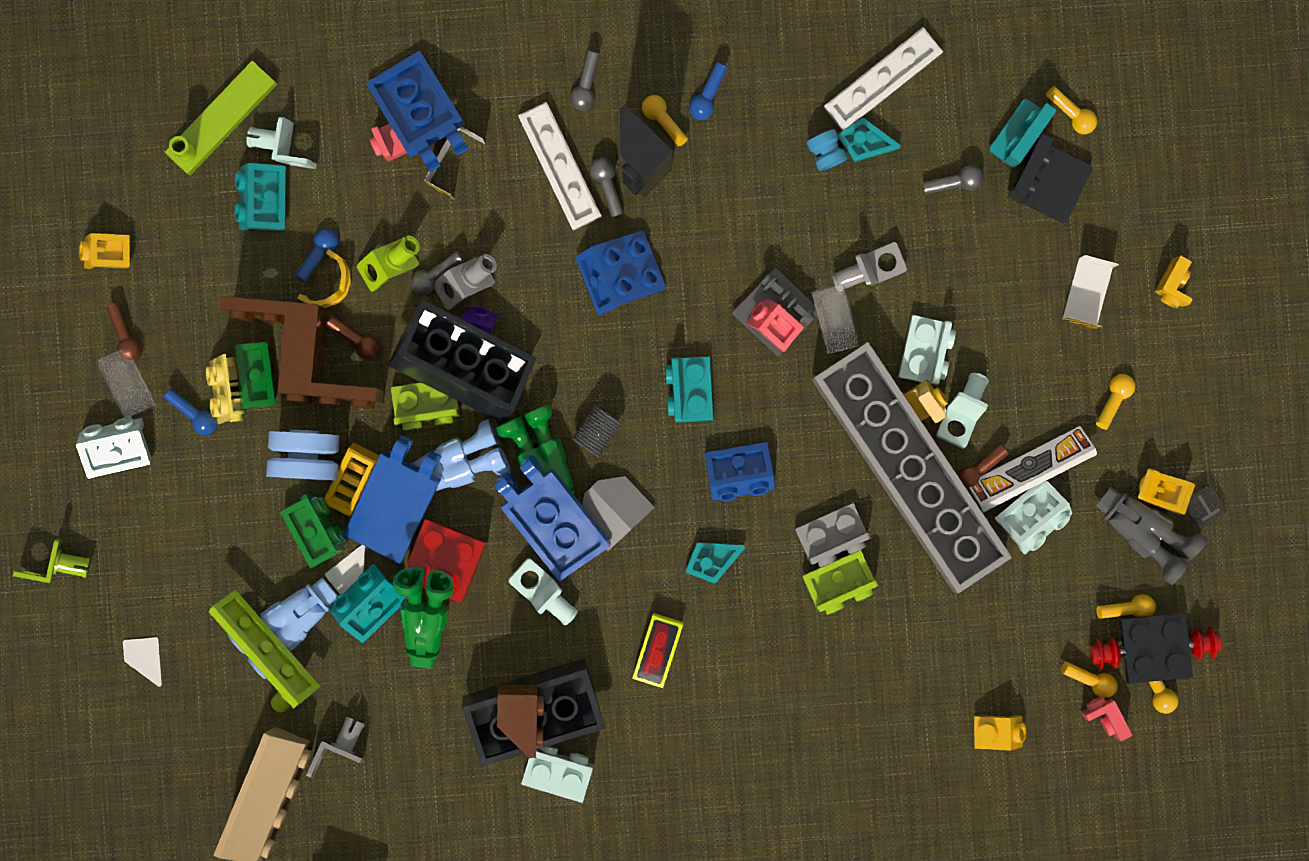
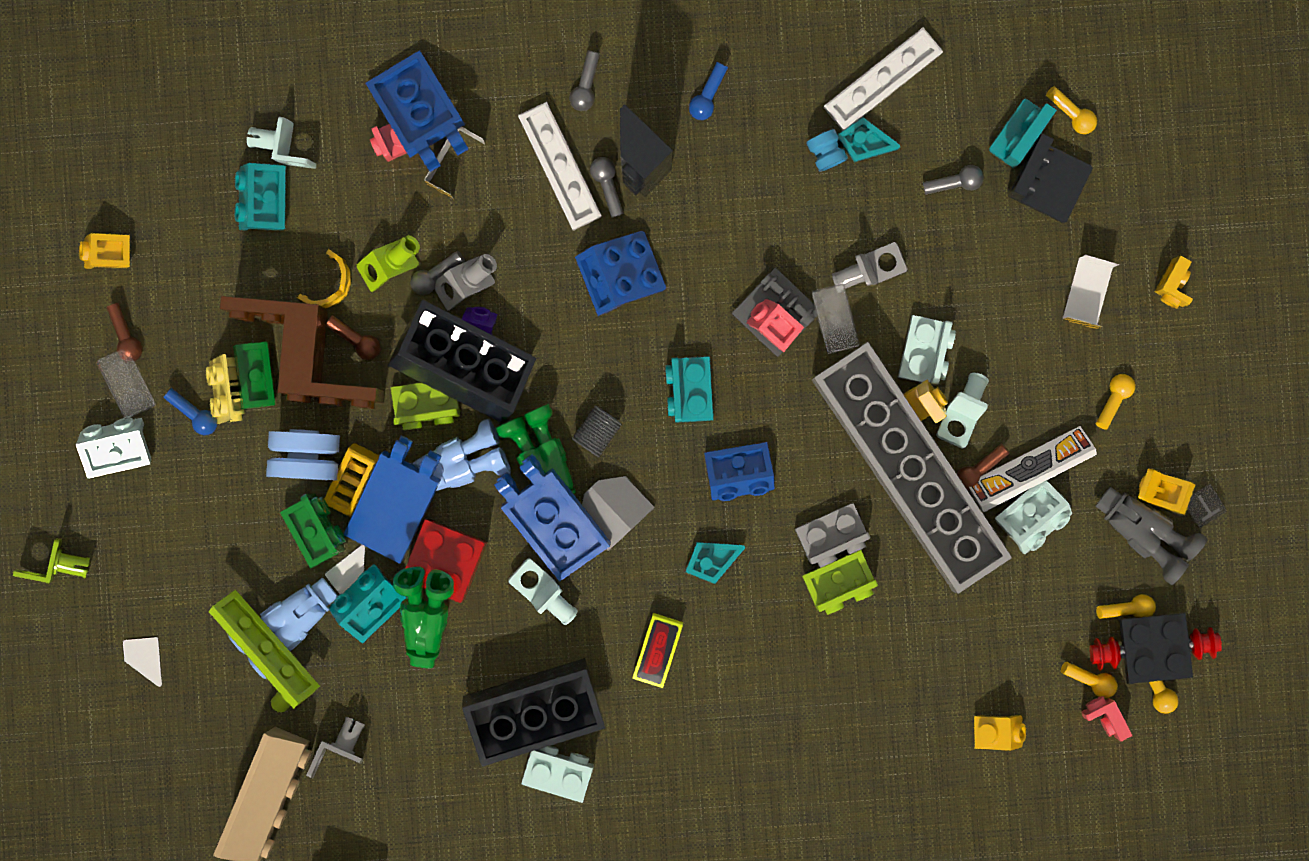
(220, 118): lime piece -> none
(324, 240): blue bar -> none
(518, 715): reddish brown slope -> none
(655, 108): yellow bar -> none

